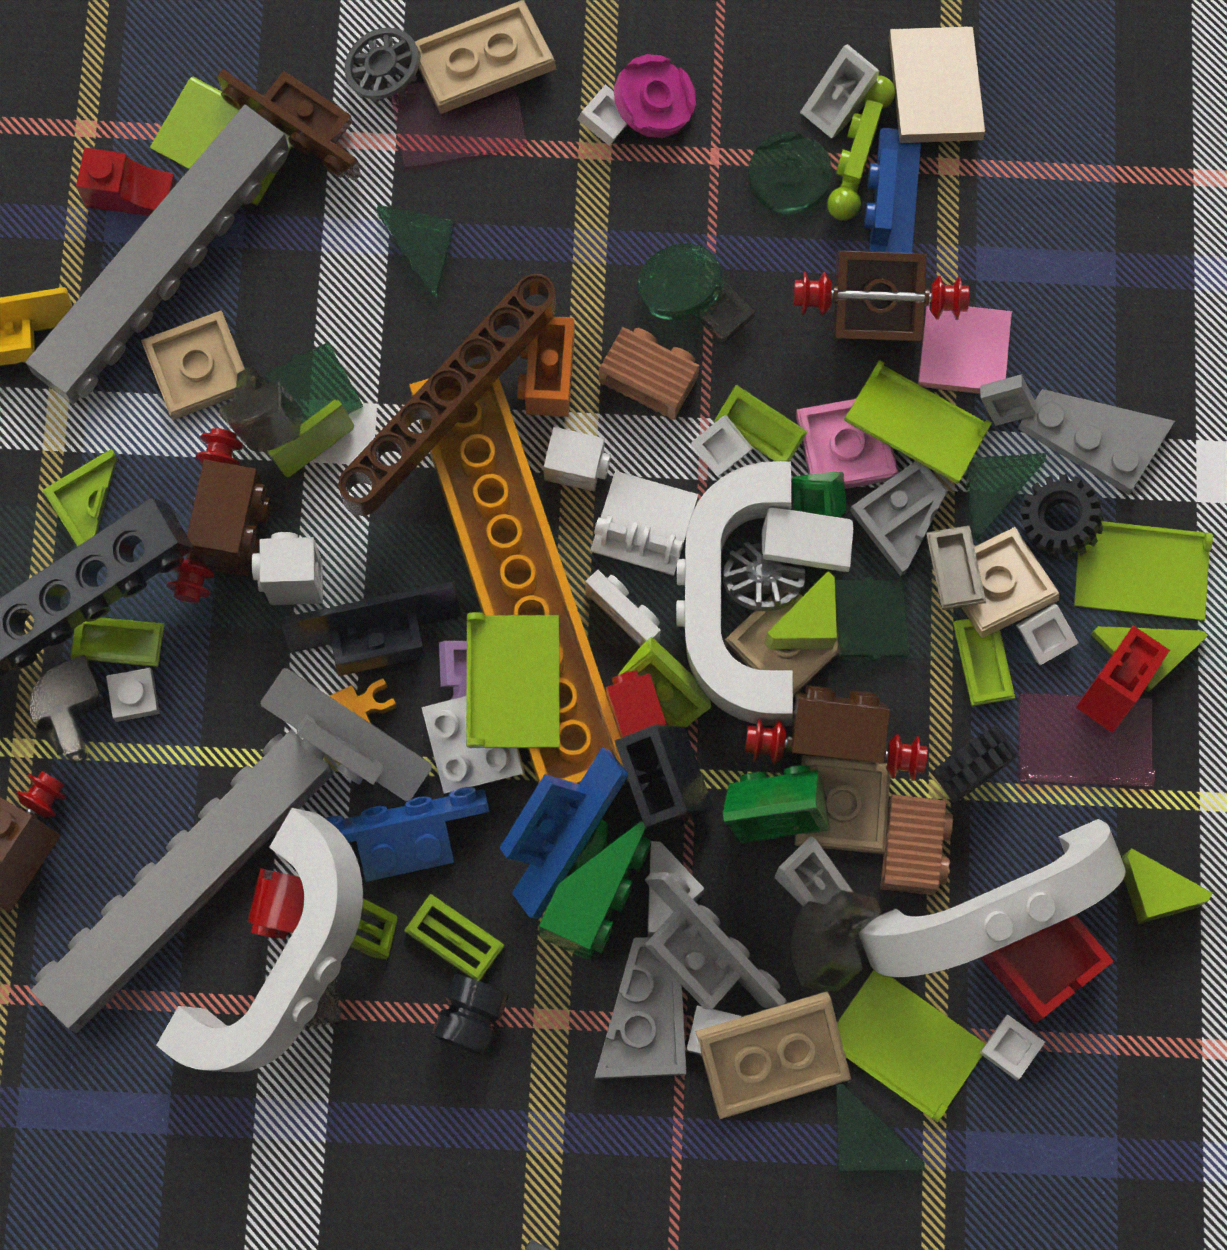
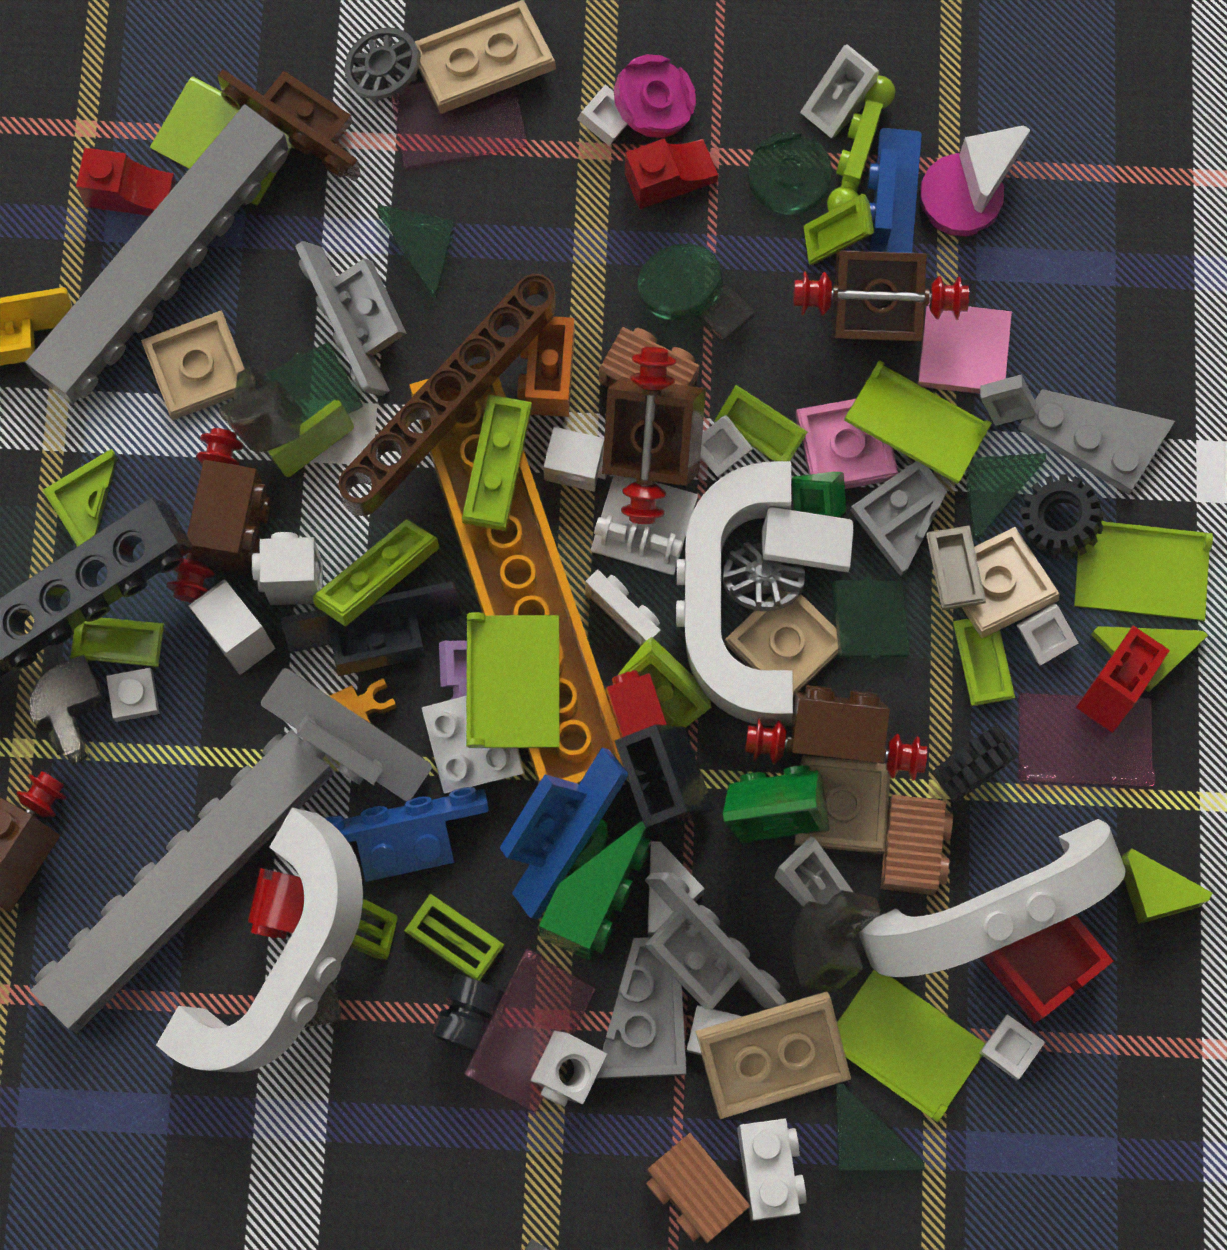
(232, 626): none -> white slope
(358, 312): none -> light grey bracket
(376, 572): none -> lime tile
(497, 462): none -> lime tile
(531, 1009): none -> clear pink piece
(586, 1062): none -> white brick
(652, 433): none -> reddish brown brick
(668, 170): none -> red arch
(696, 1189): none -> nougat brick
(769, 1169): none -> white brick
(809, 622): lime slope -> none
(838, 229): none -> lime tile
(936, 84): tan tile -> none
(948, 199): none -> dark pink tile
(988, 159): none -> white slope

